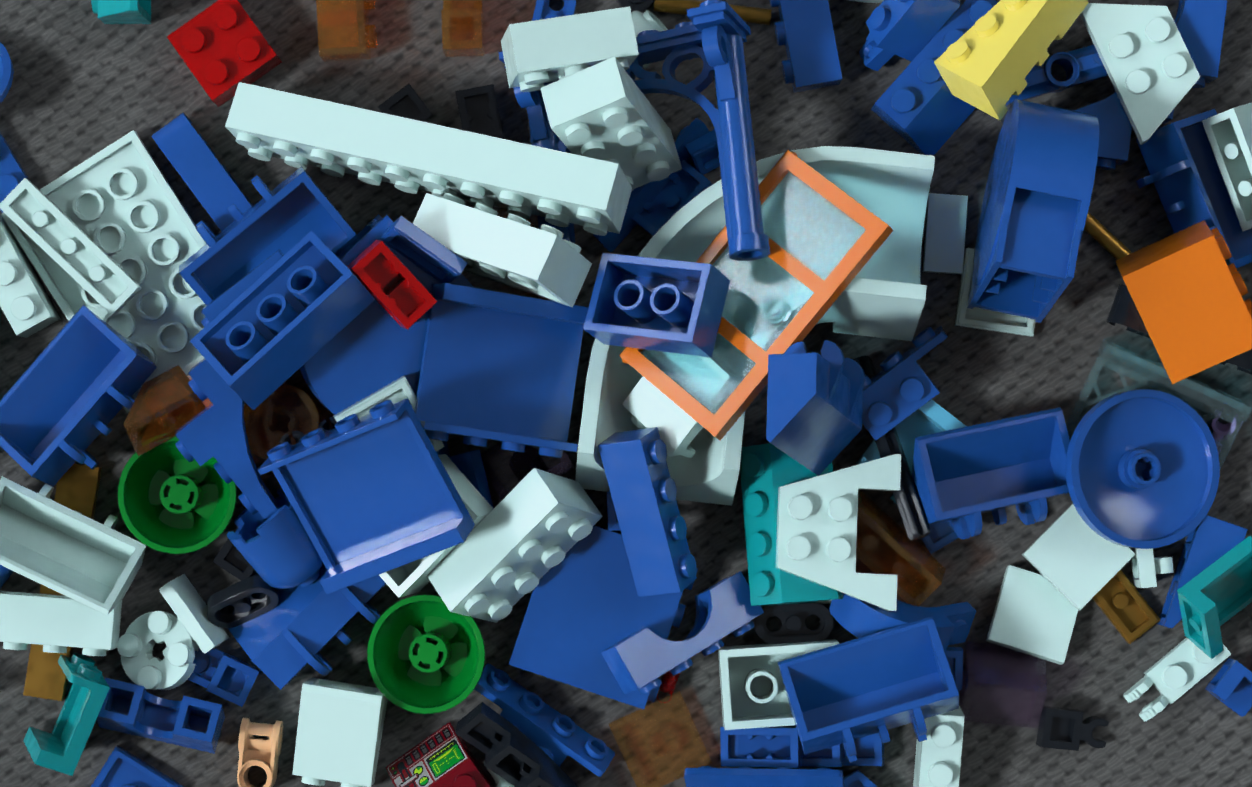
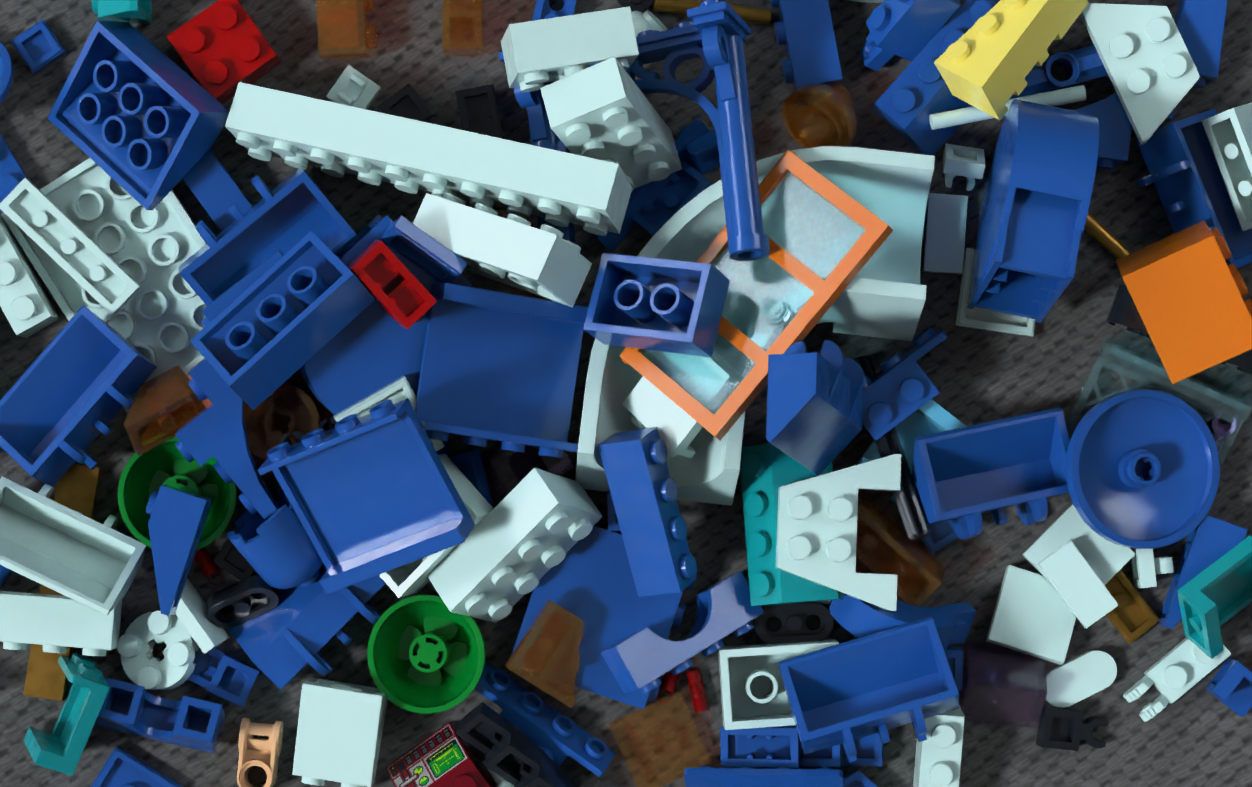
(38, 46): none -> blue tile
(136, 112): none -> blue slope
(174, 536): none -> blue slope
(206, 563): none -> red piece
(353, 89): none -> light aqua tile
(550, 652): none -> clear orange wing
(698, 691): none -> red piece
(820, 116): none -> clear orange piece
(963, 162): none -> light aqua tile
(972, 114): none -> light aqua bar
(1078, 584): none -> light aqua tile
(1080, 678): none -> light aqua tile

